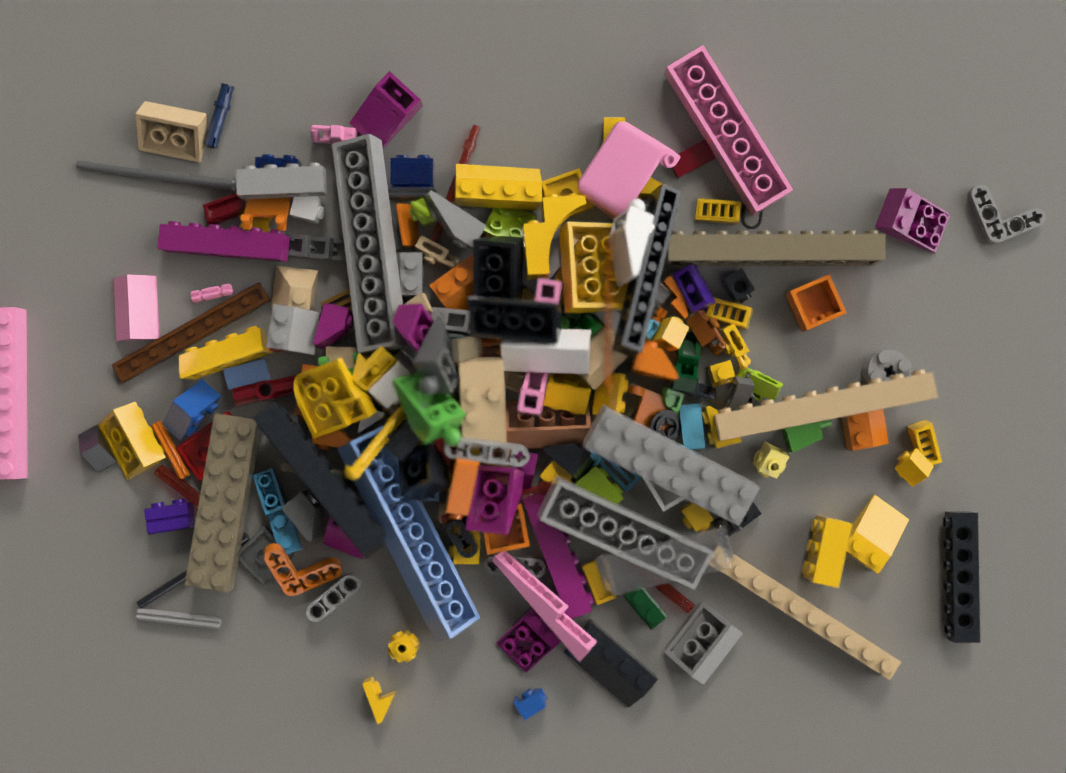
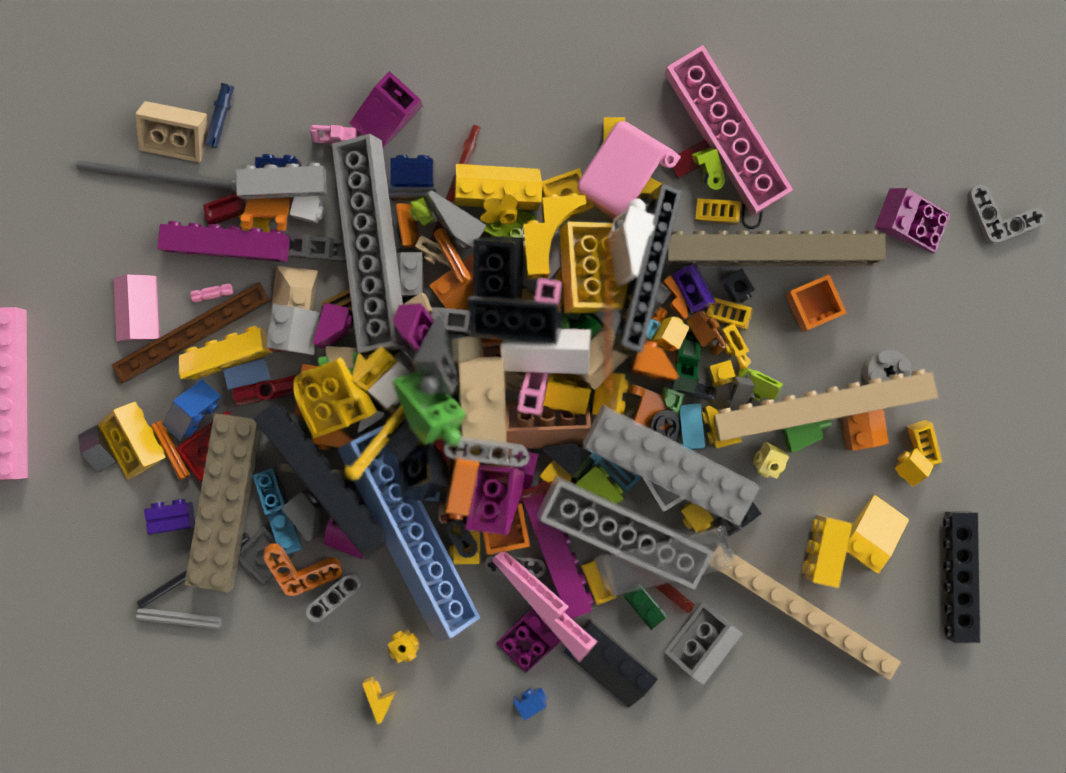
(178, 484): clear red axle -> none
(452, 256): none -> orange axle
(500, 209): none -> yellow plate
(711, 166): none -> lime leg

